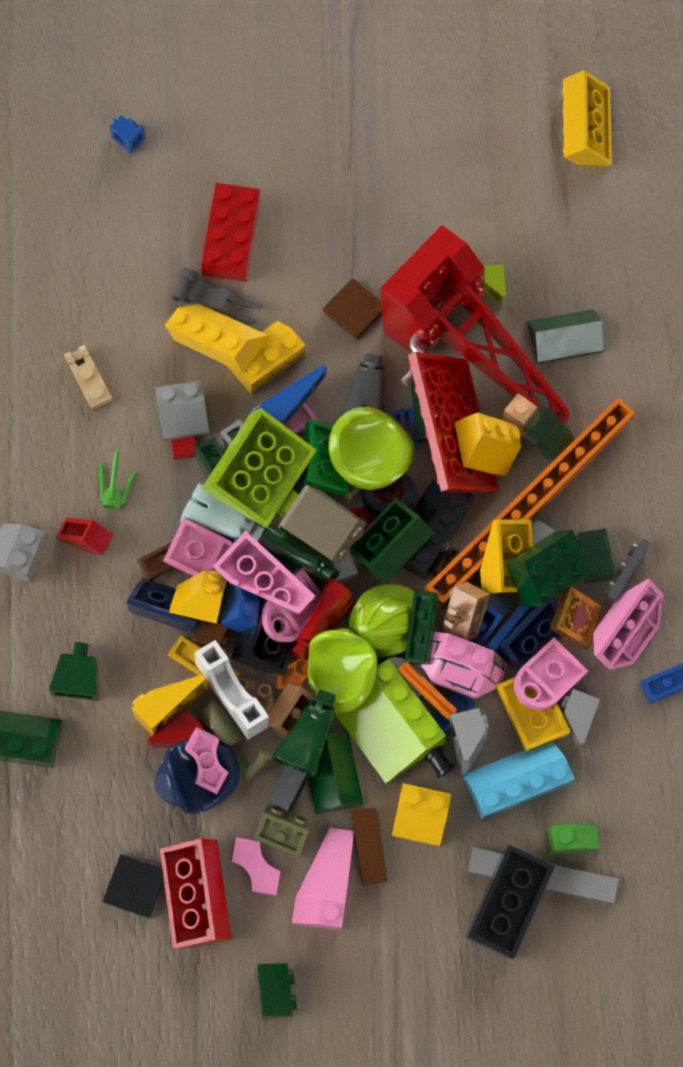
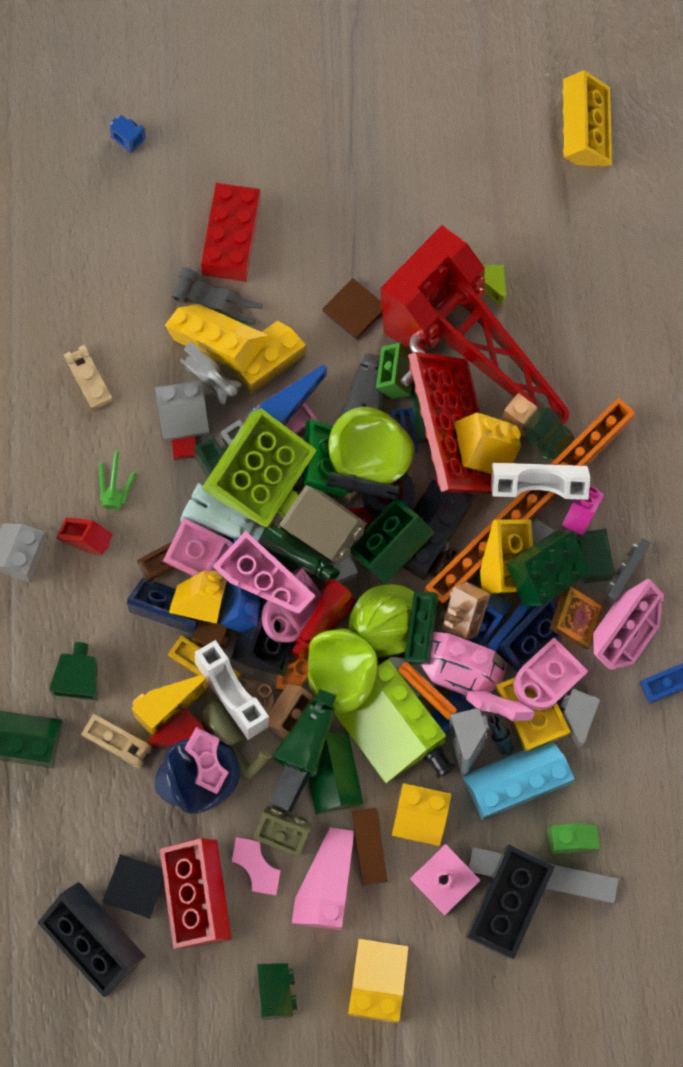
(91, 939): none -> black slope
(116, 740): none -> tan plate
(209, 373): none -> light grey animal
(363, 486): none -> black pin
(378, 981): none -> yellow slope
(392, 368): none -> bright green brick
(445, 879): none -> bright pink tile
(500, 734): none -> black axle
(511, 709): none -> bright pink tile
(564, 480): none -> white arch
(566, 336): slope -> none
(582, 511): none -> dark pink brick

